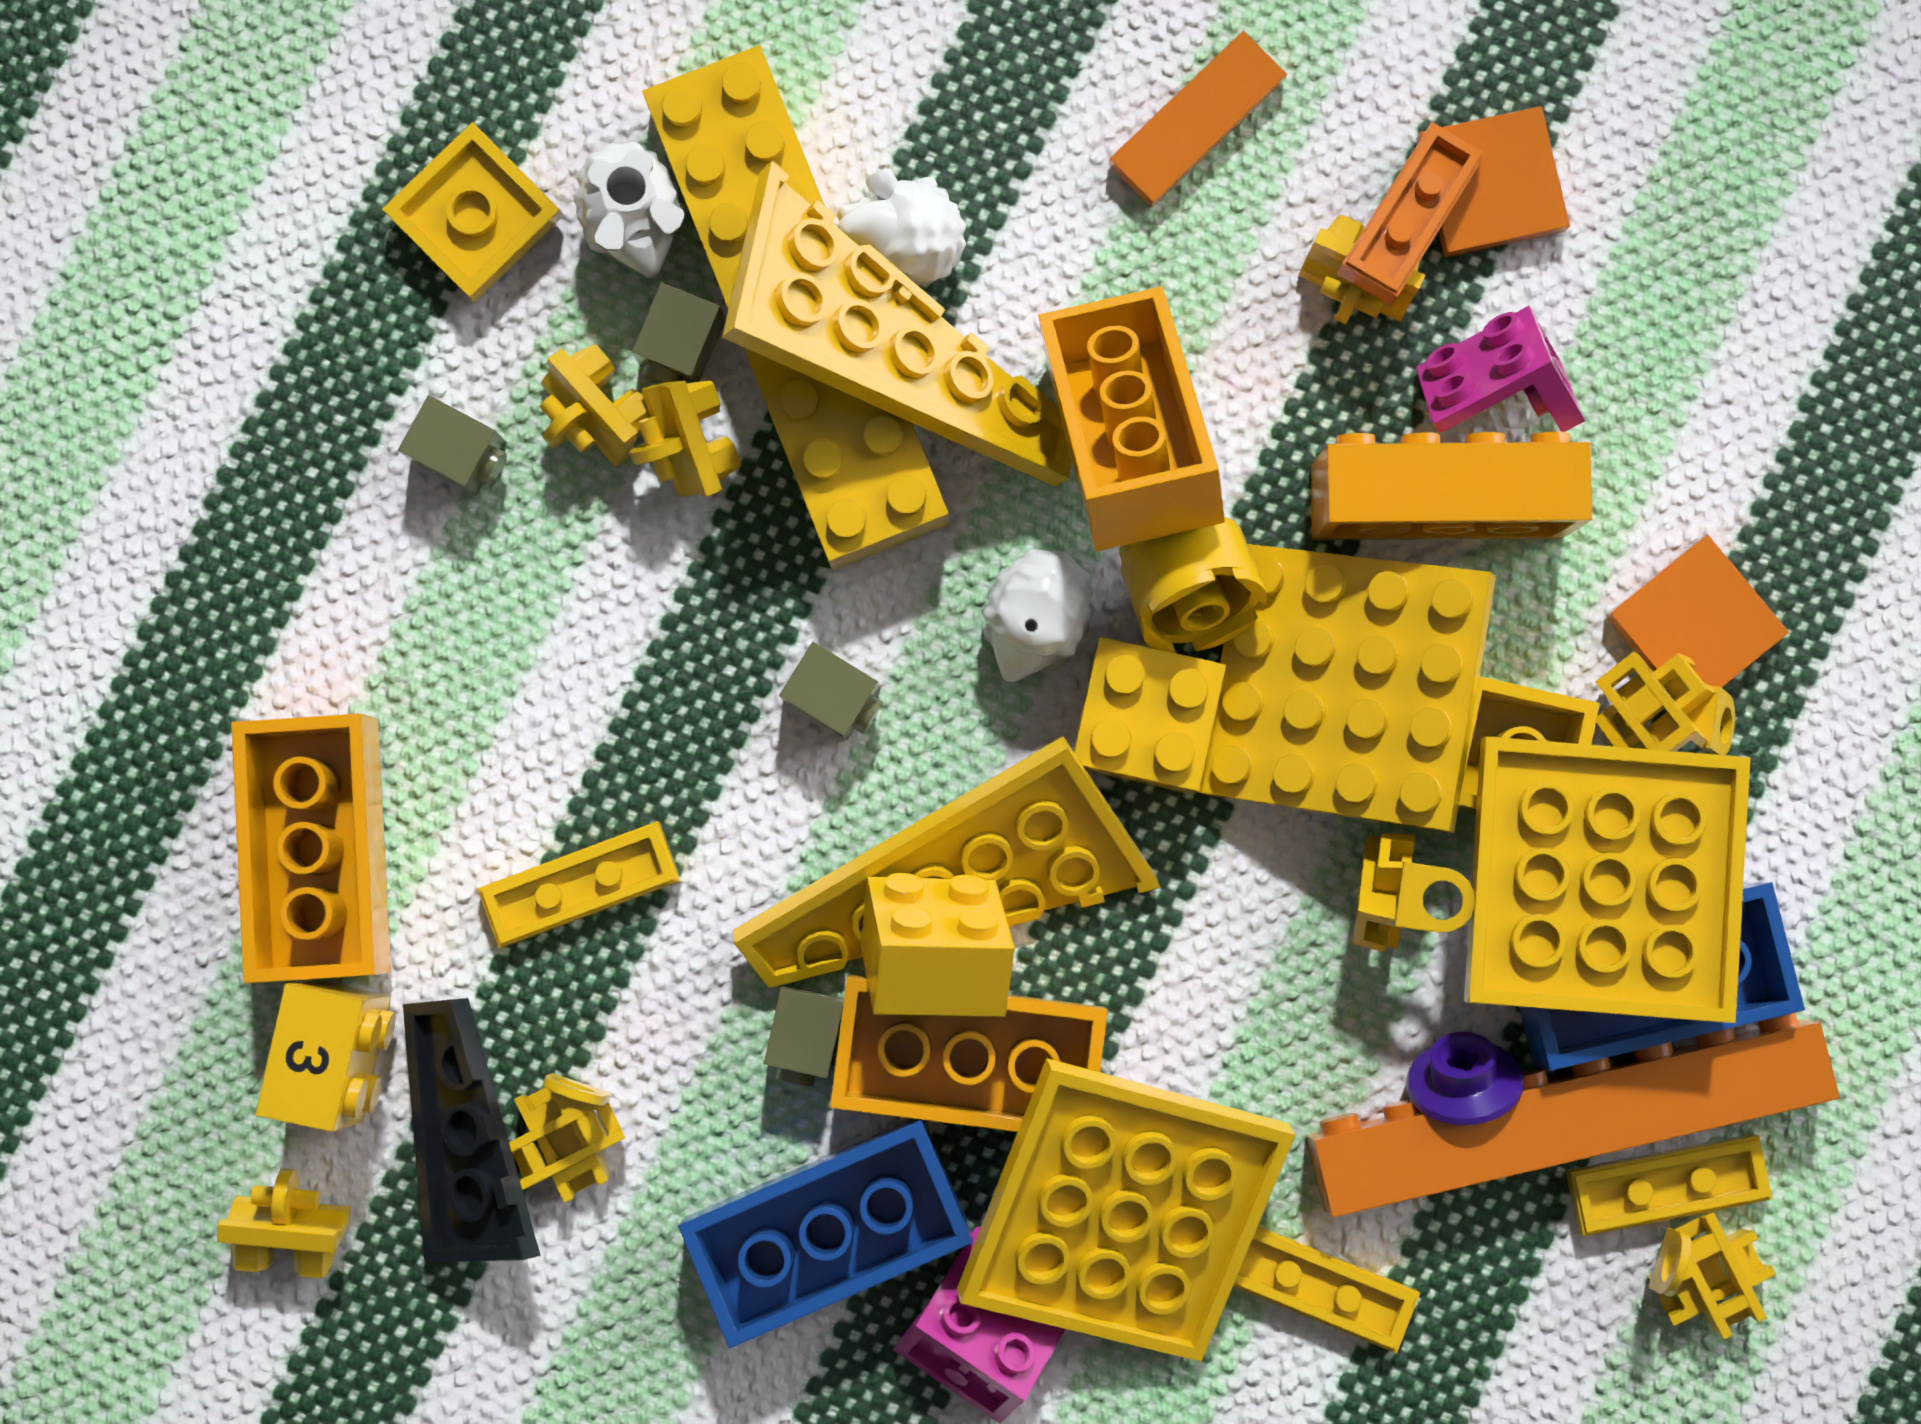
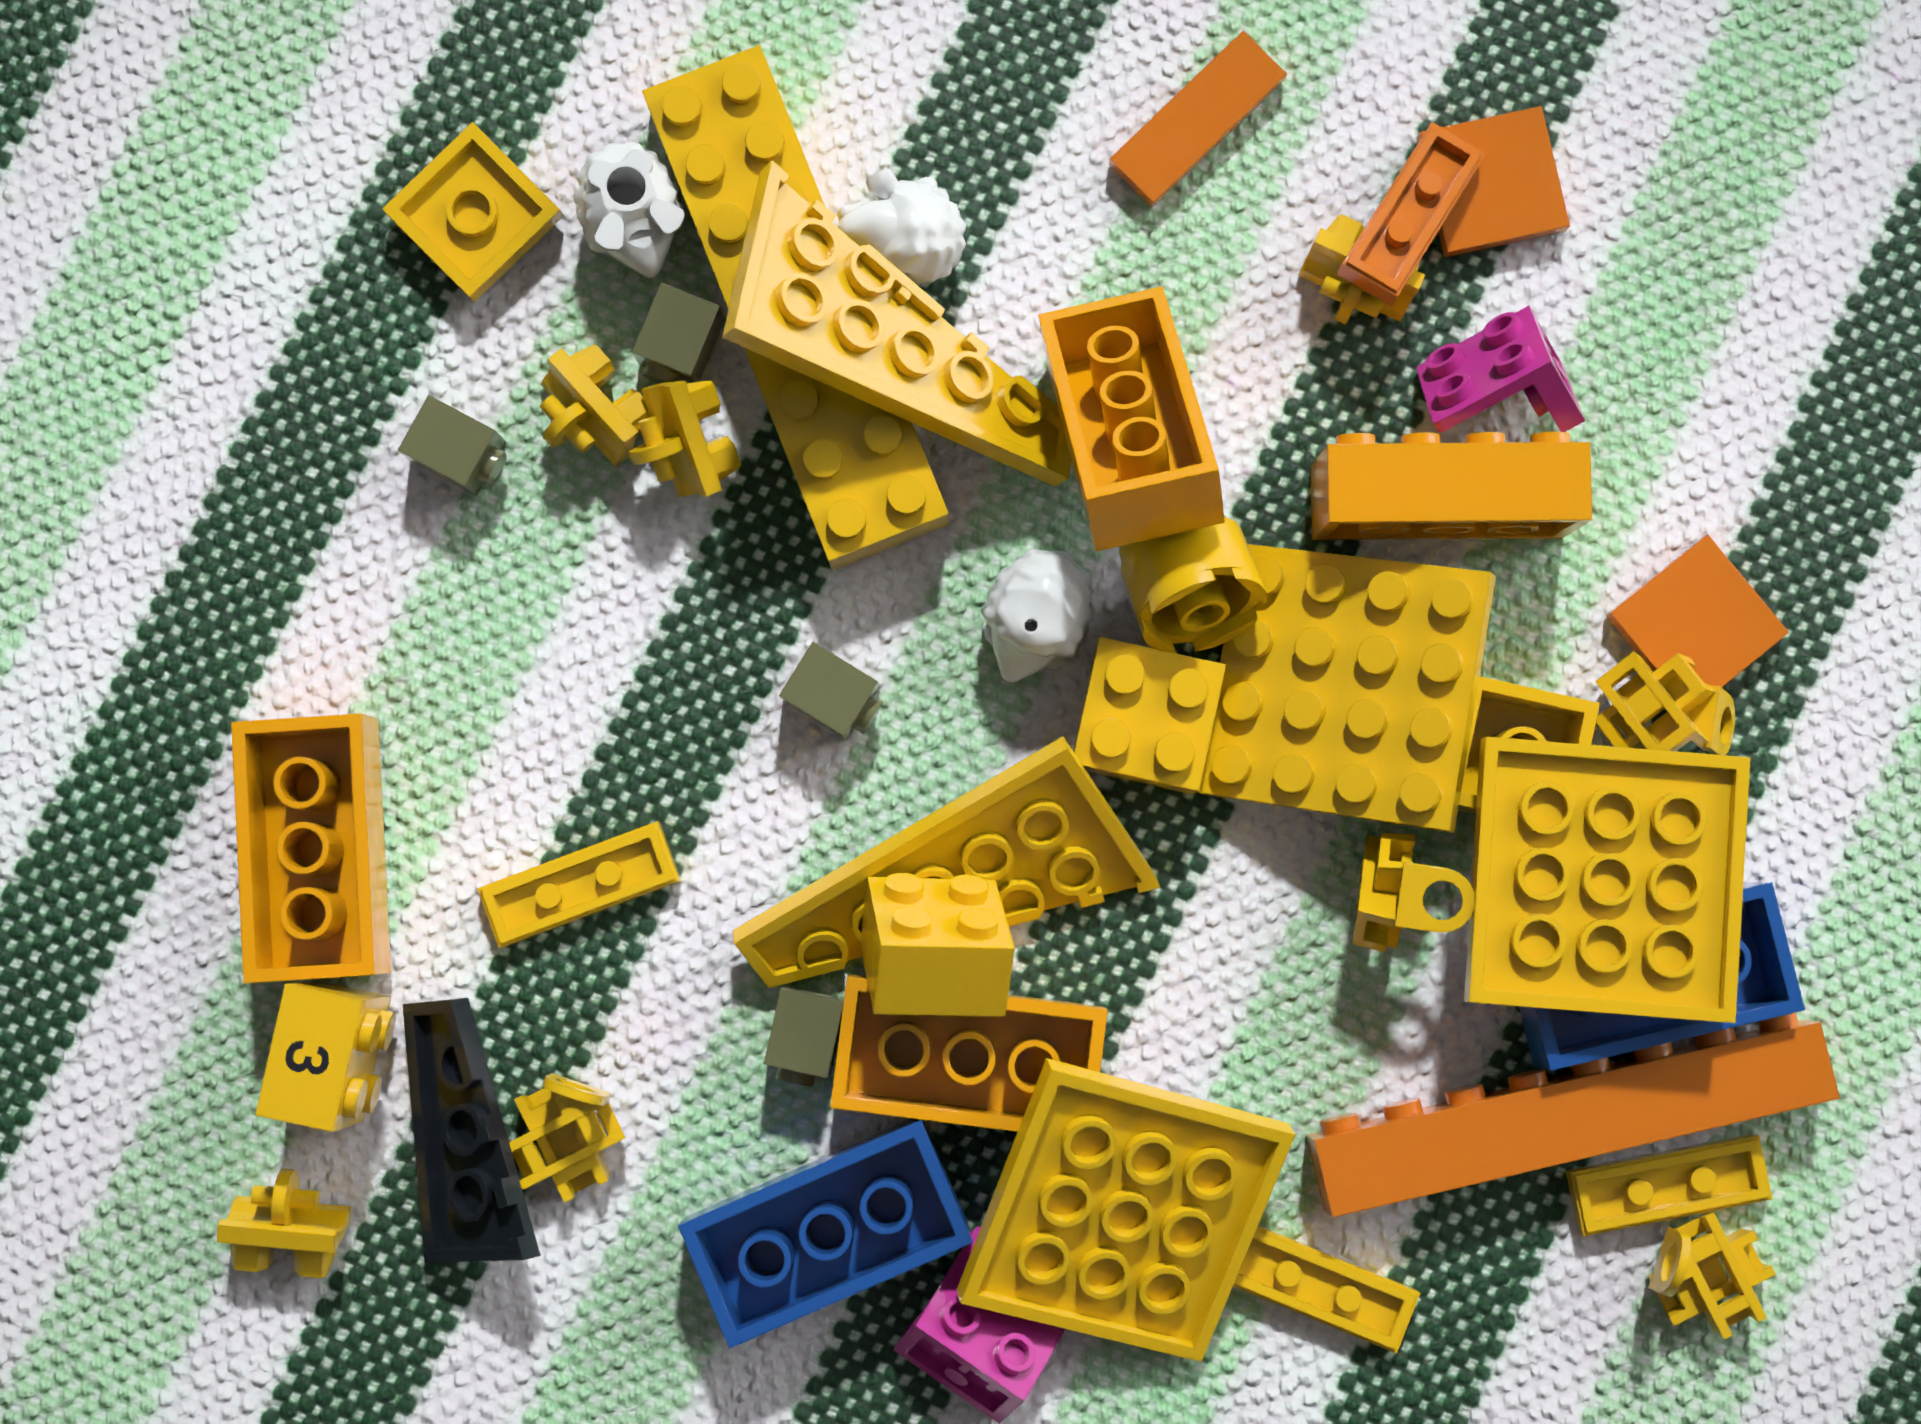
(1464, 1080): dark purple piece -> none

